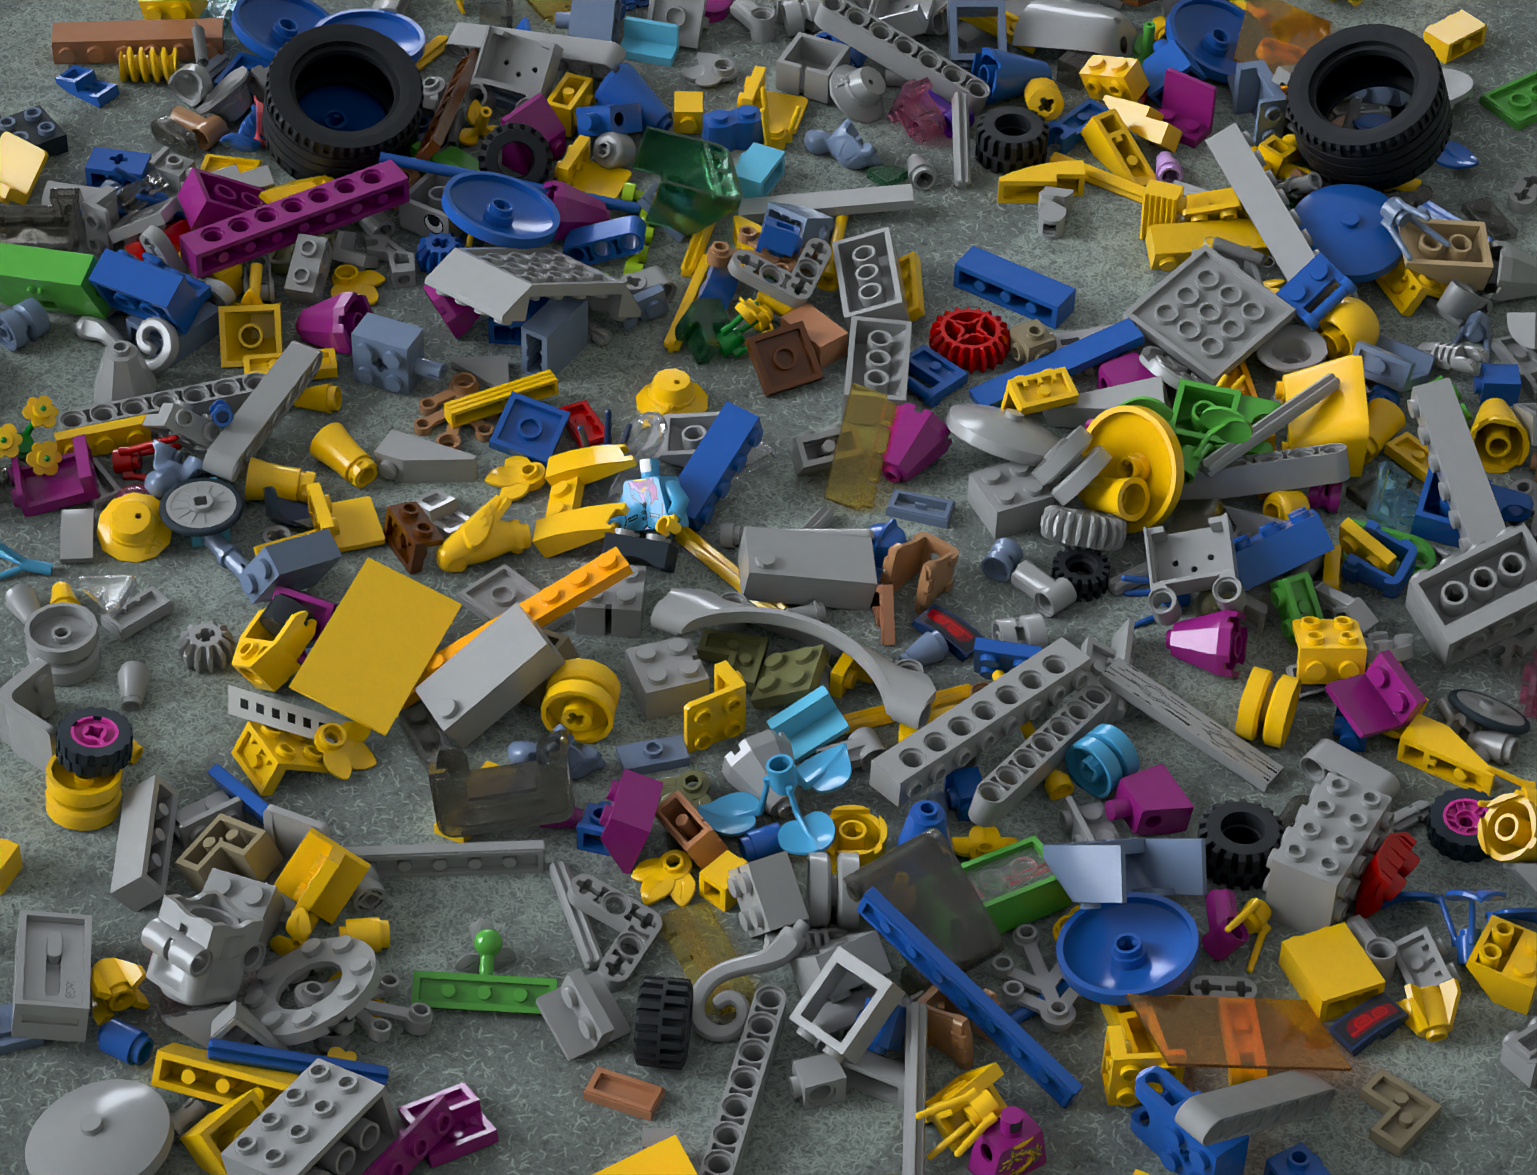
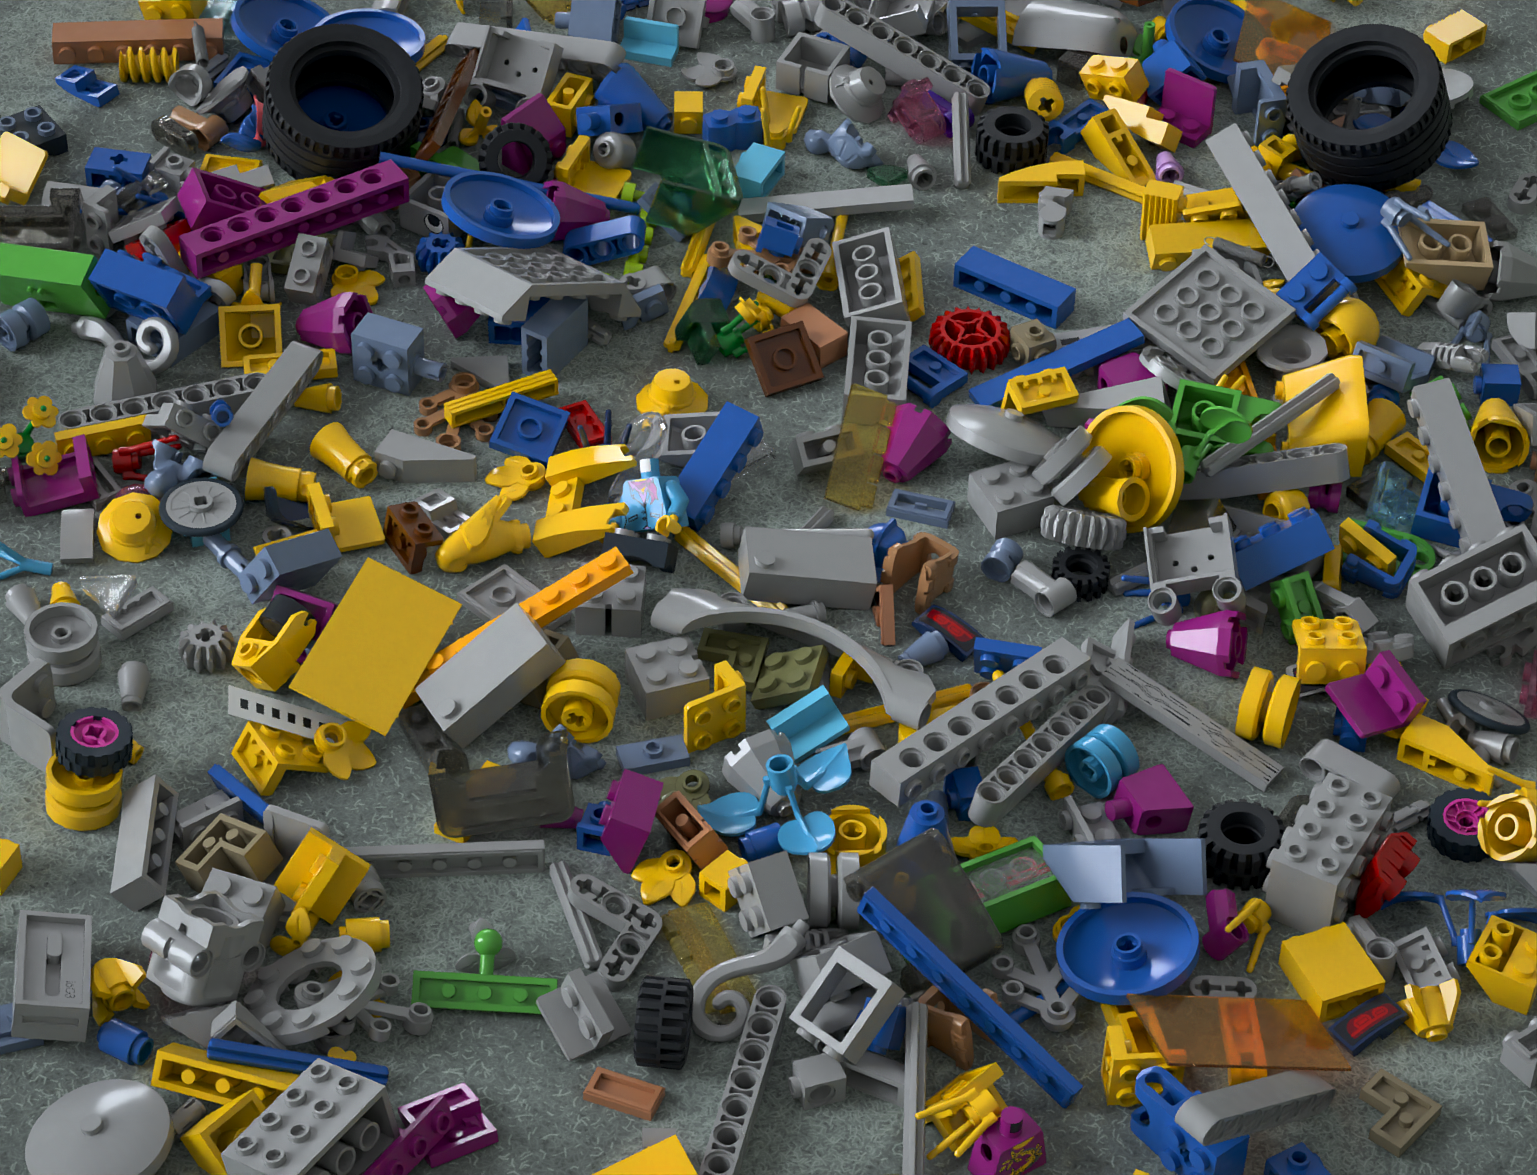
(1029, 630): light grey wheel -> none

